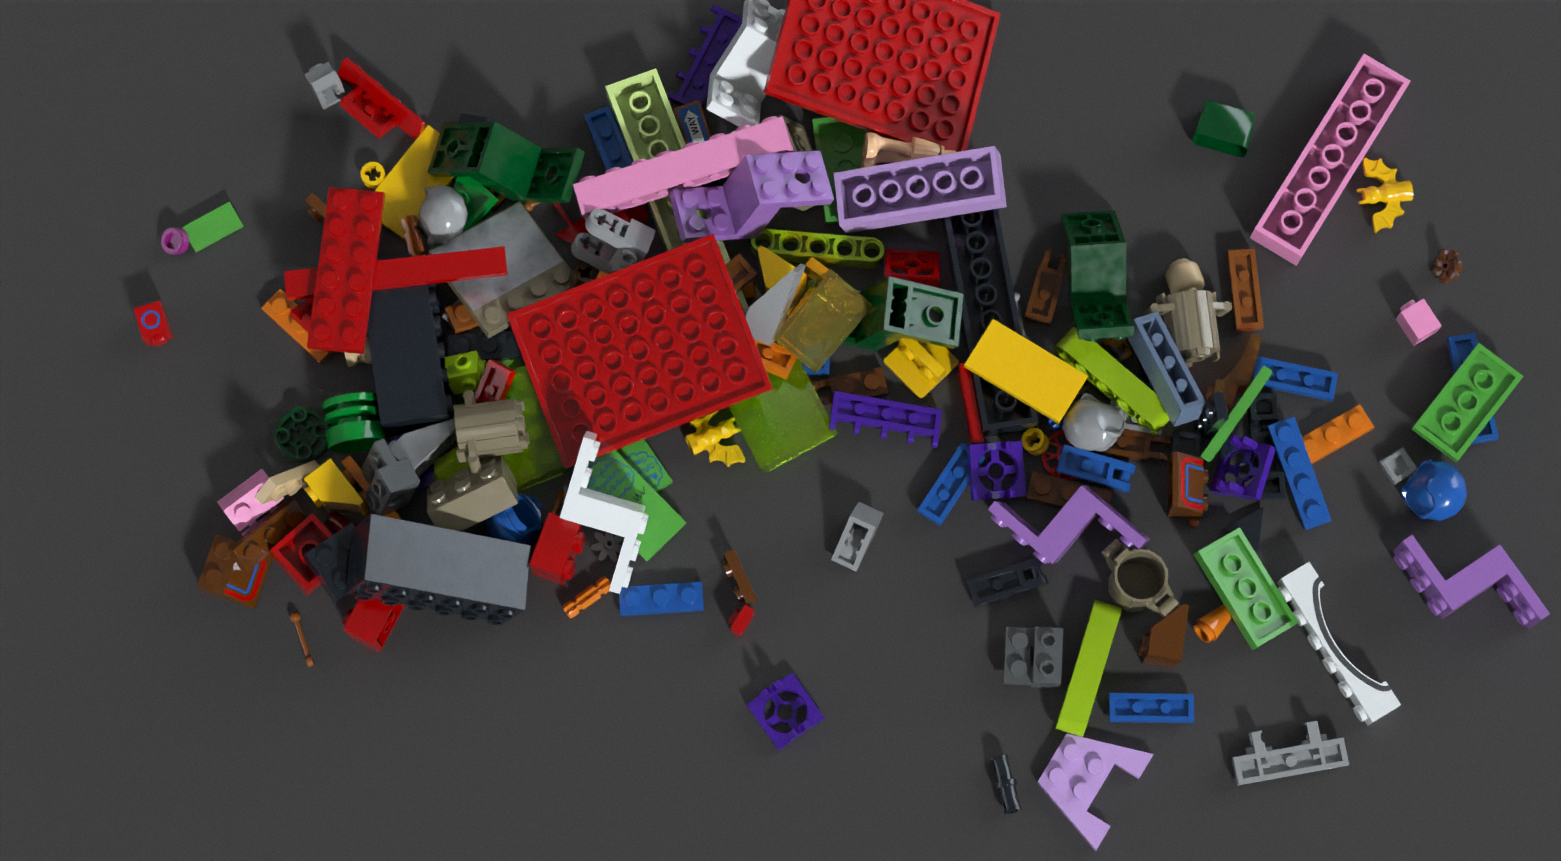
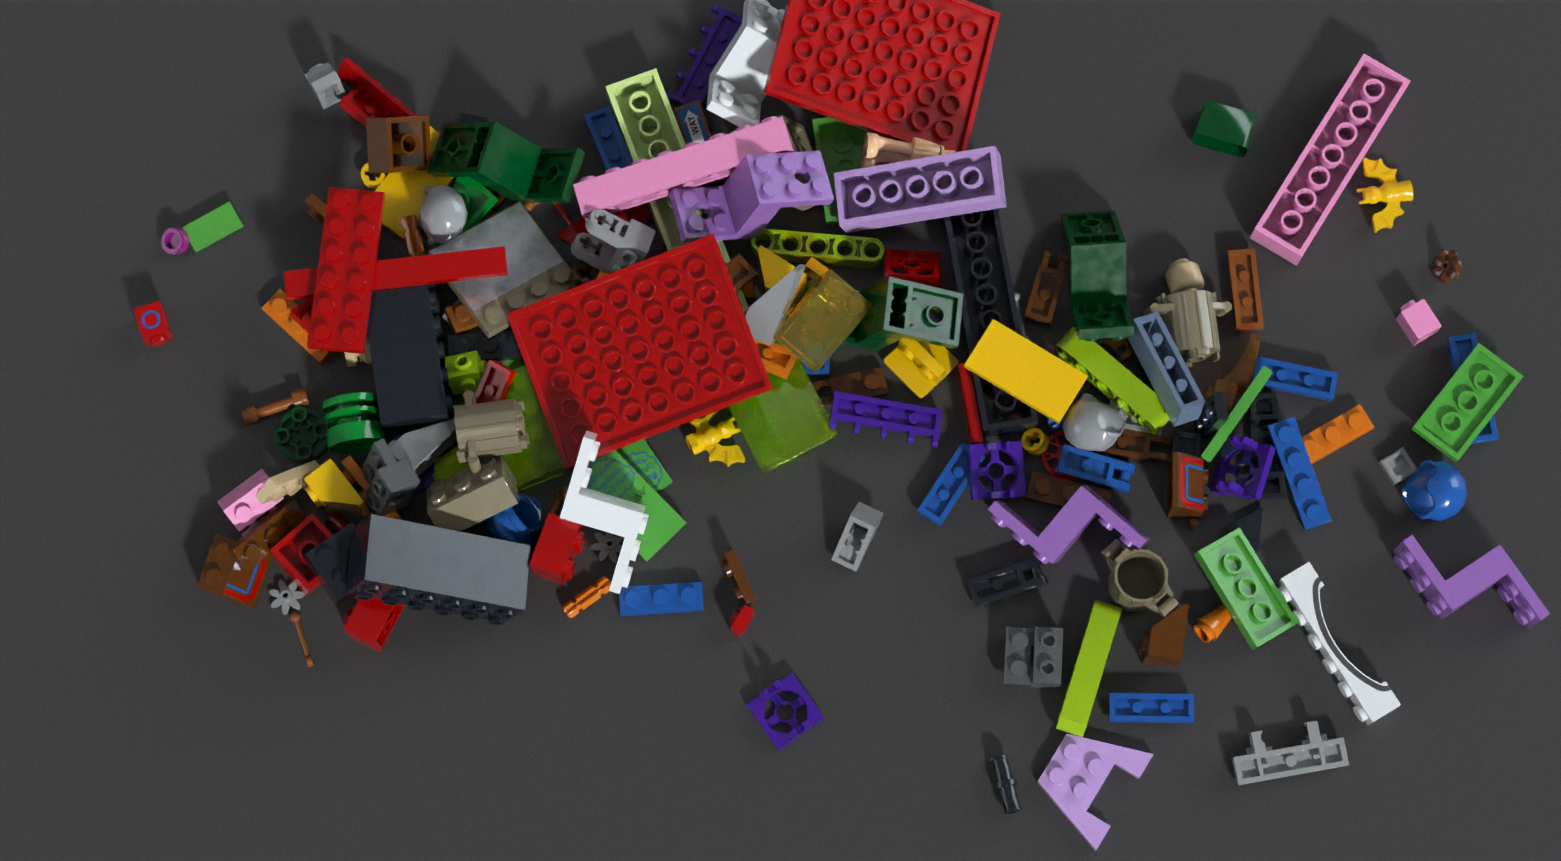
(252, 414): none -> dark orange bar
(290, 600): none -> light grey plant
(398, 144): none -> reddish brown slope

